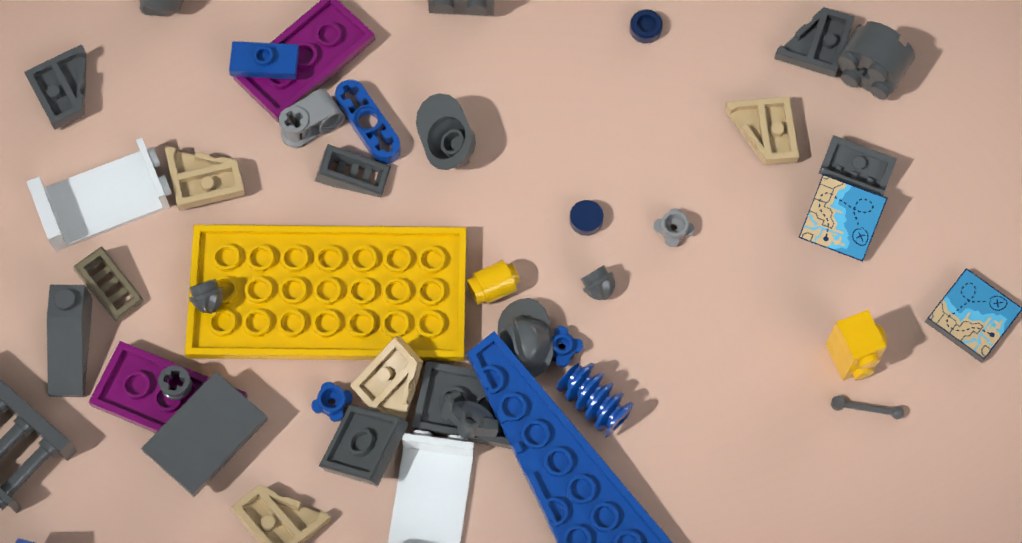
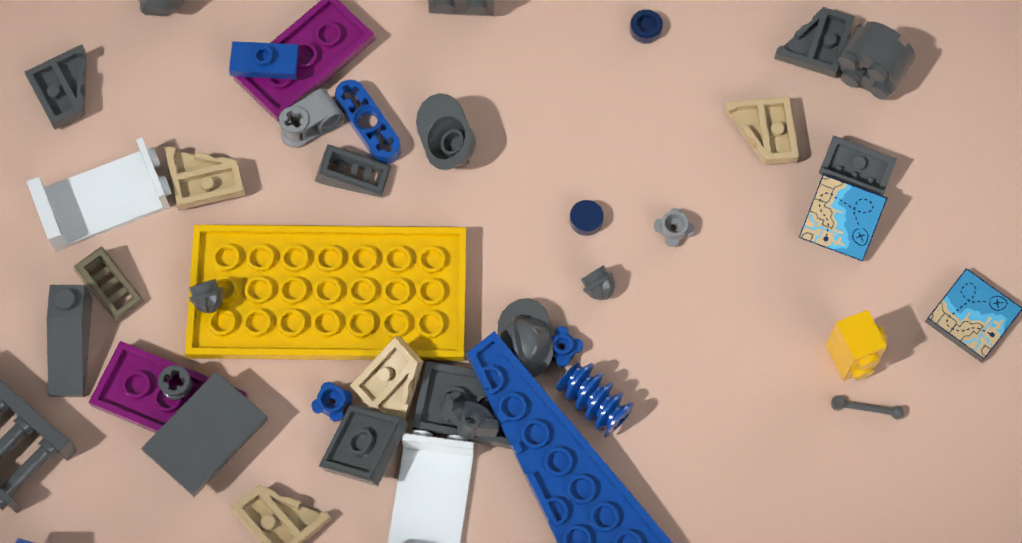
(493, 282): yellow brick -> none

